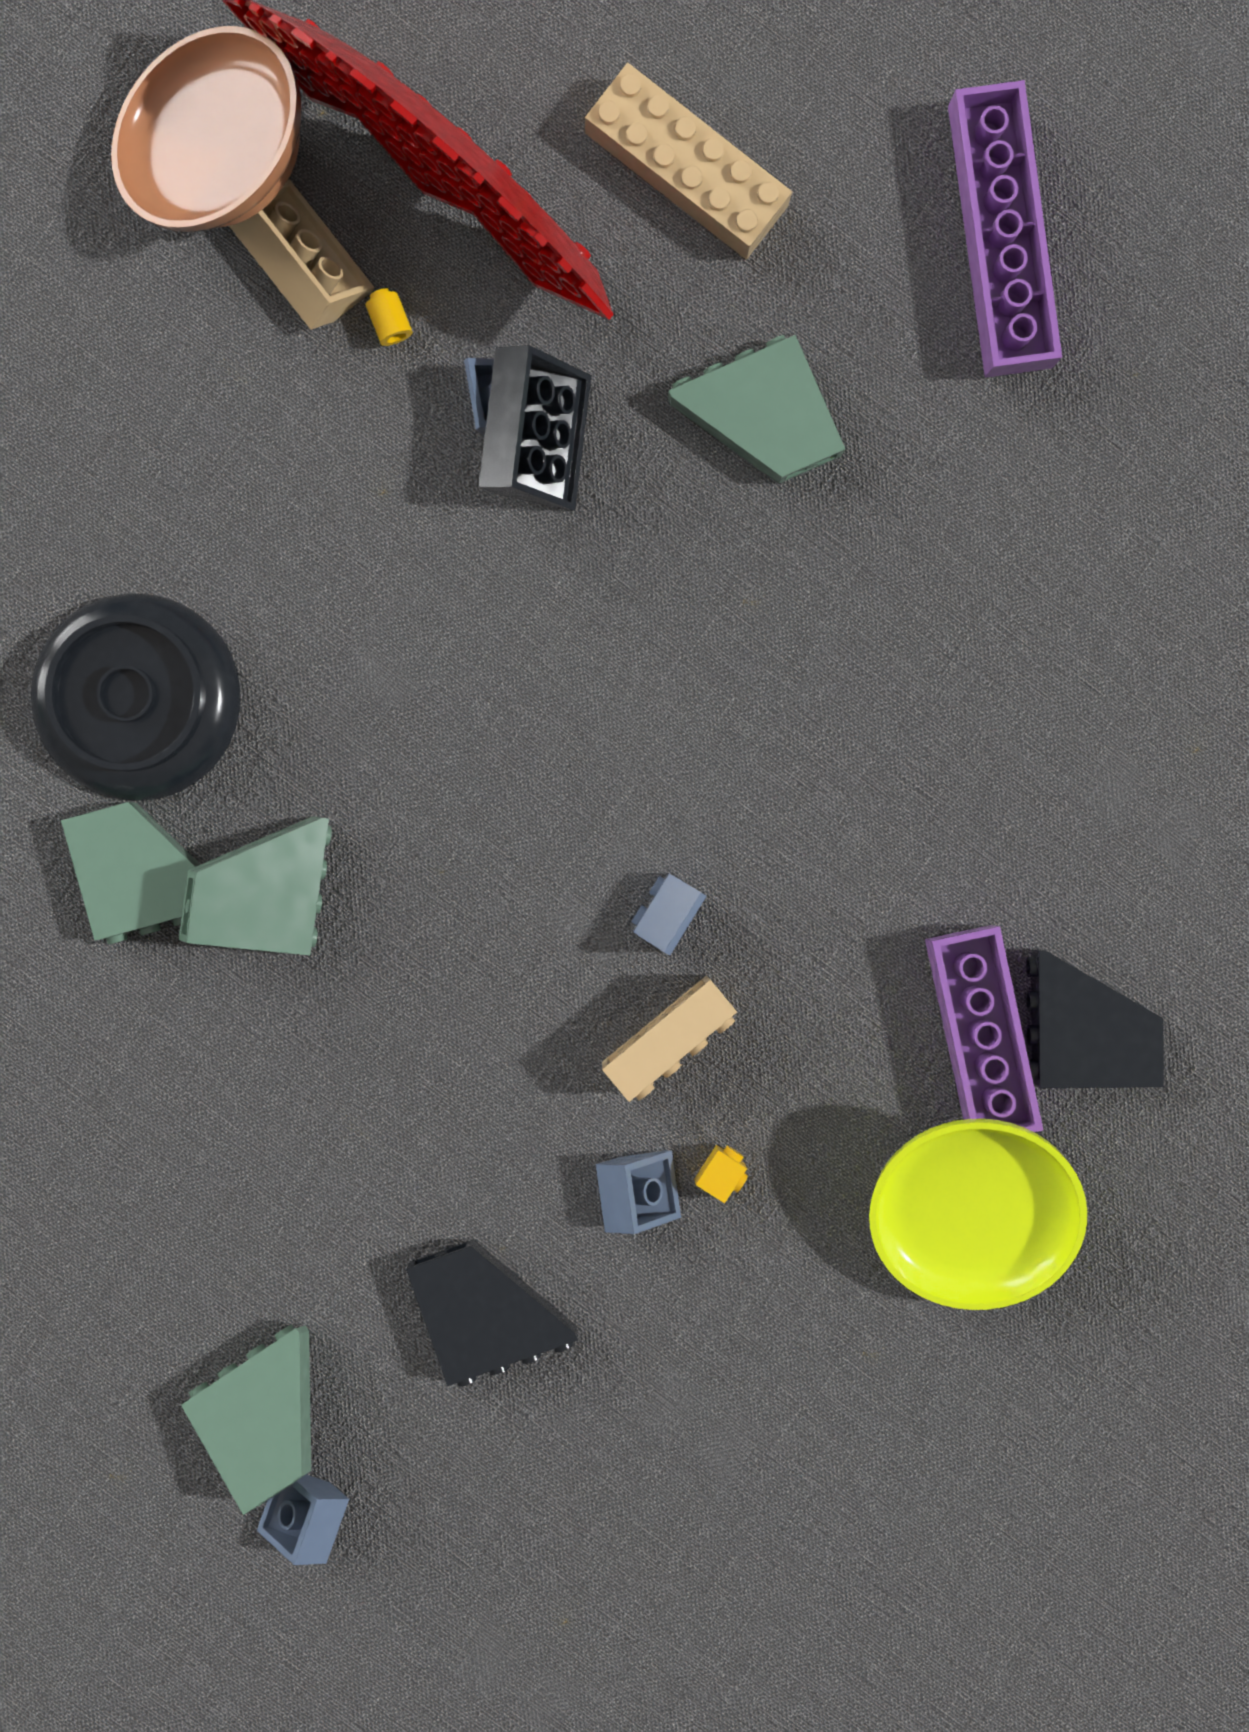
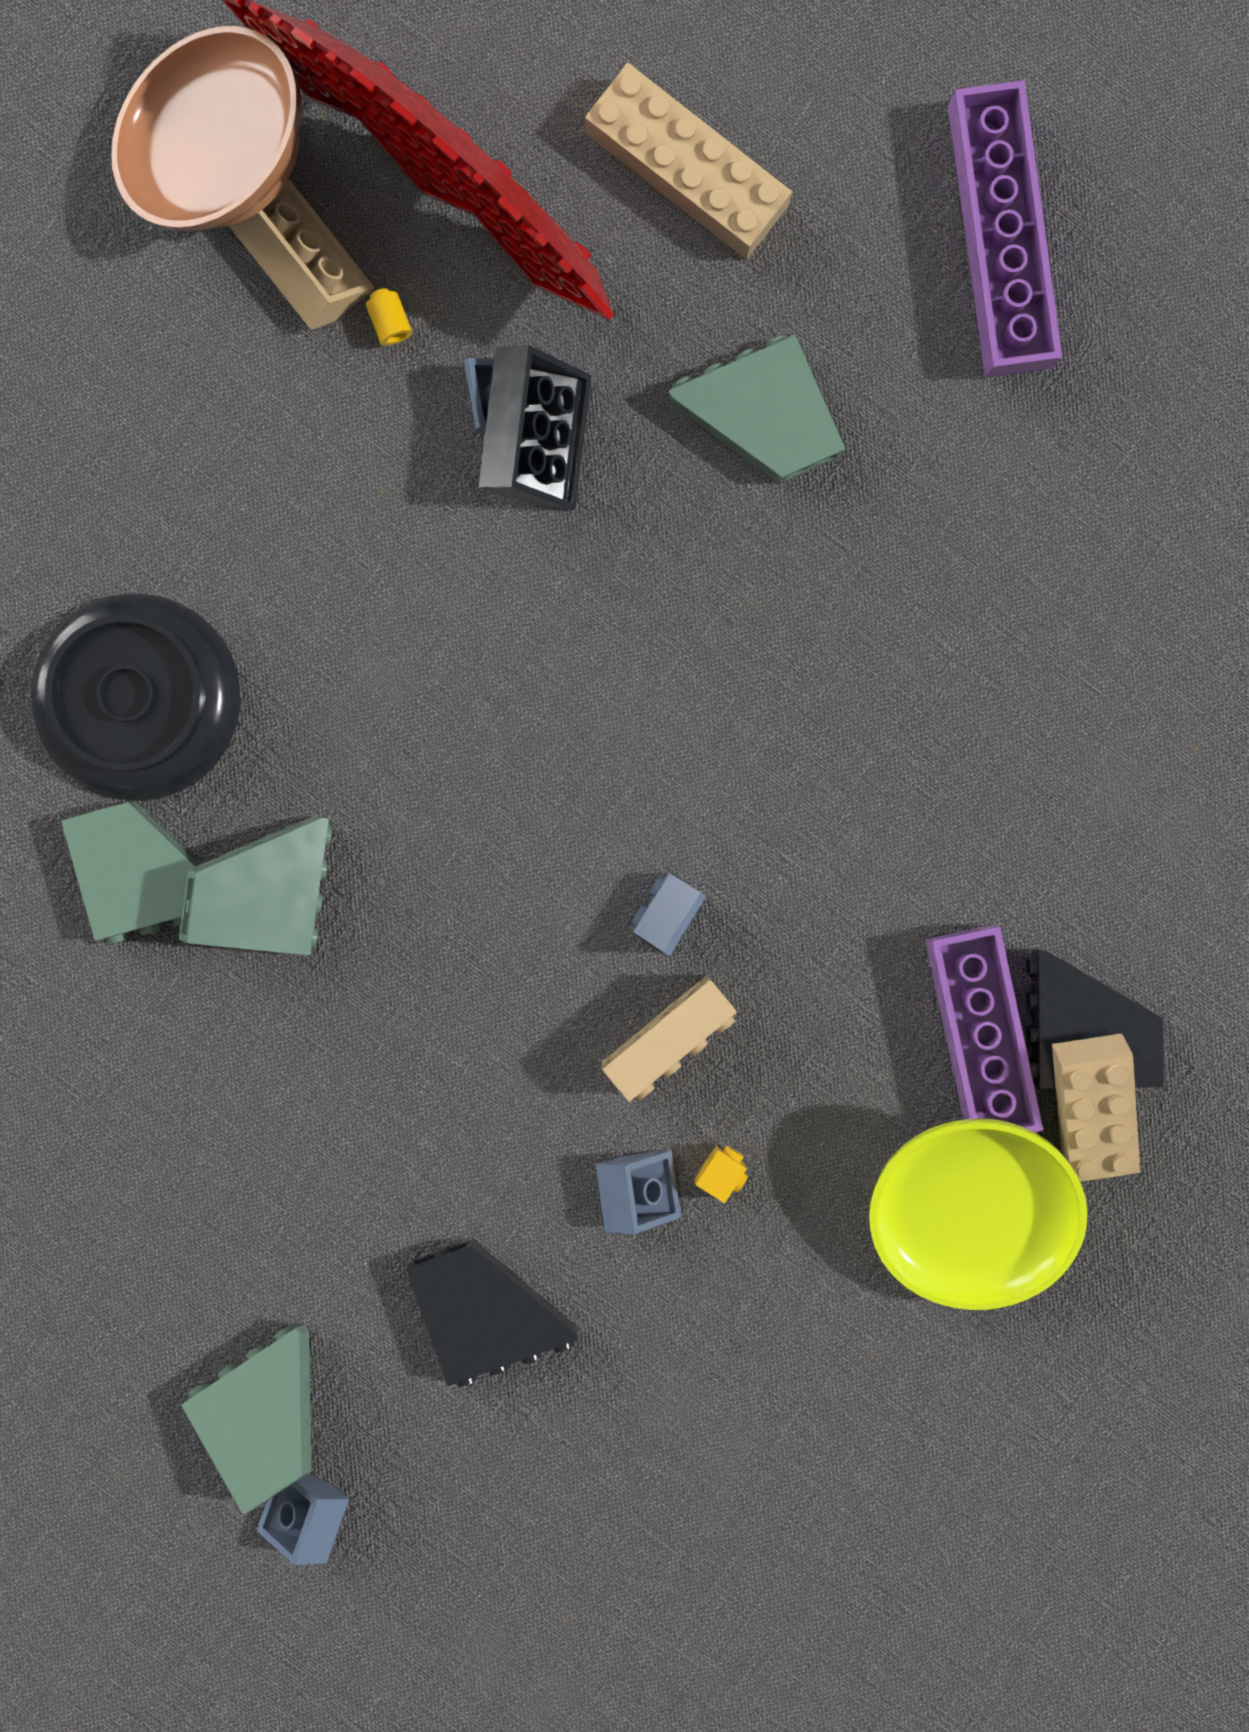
(1097, 1106): none -> tan brick

